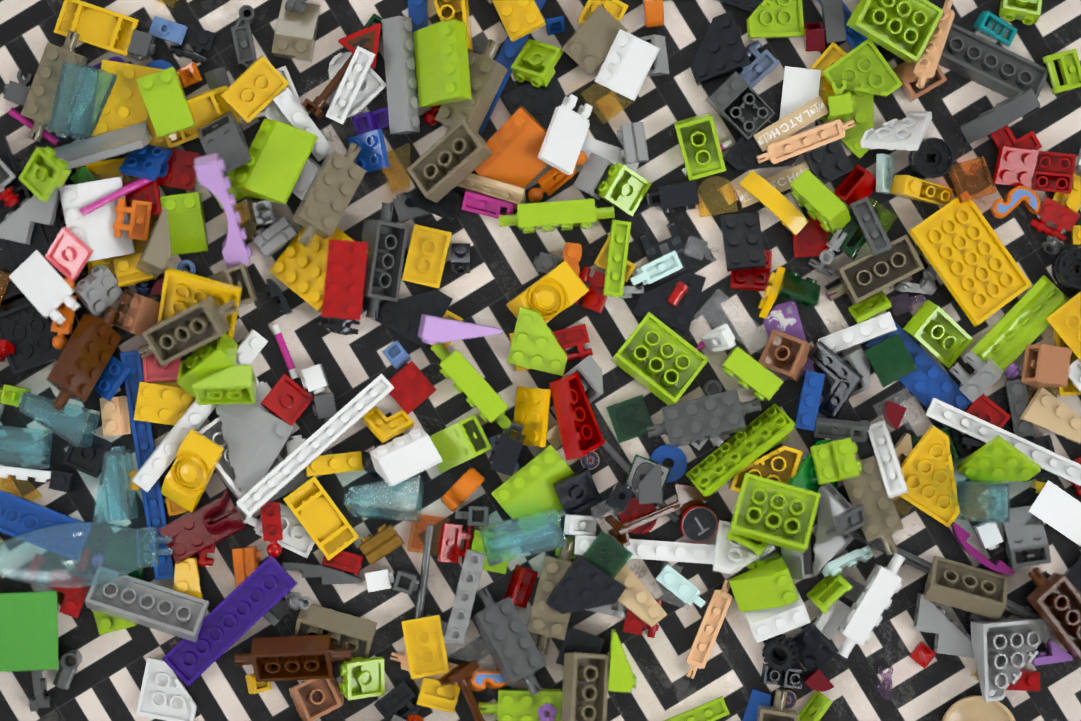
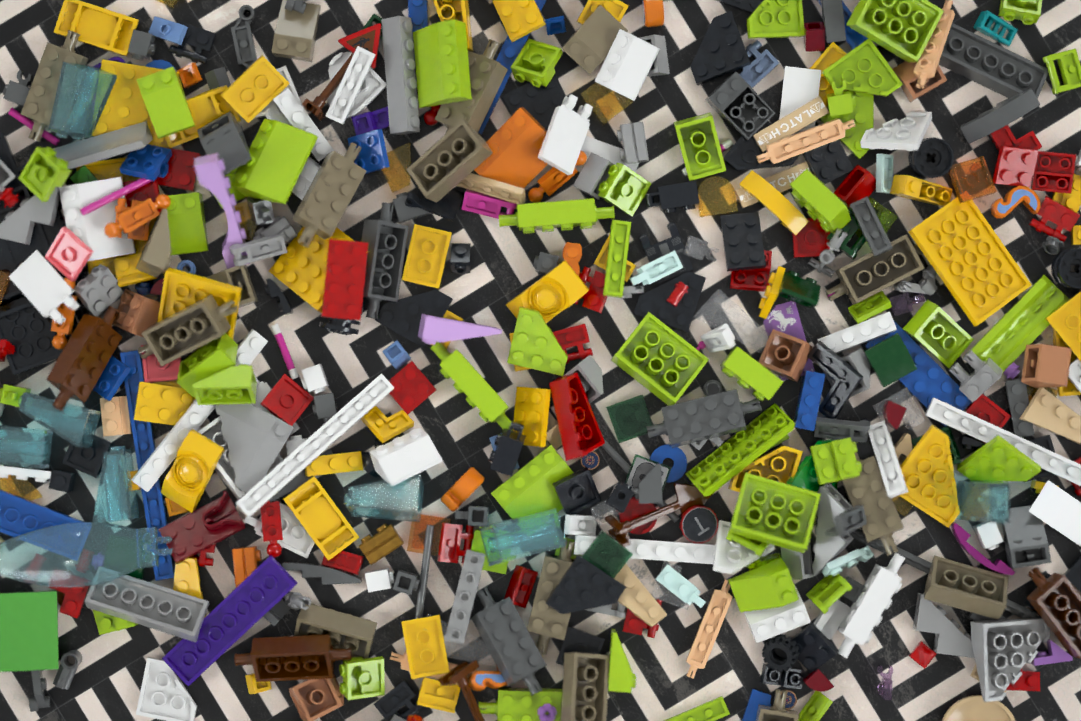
(137, 215): none -> orange plate
(258, 249): none -> light grey plate
(460, 442): lime slope -> none

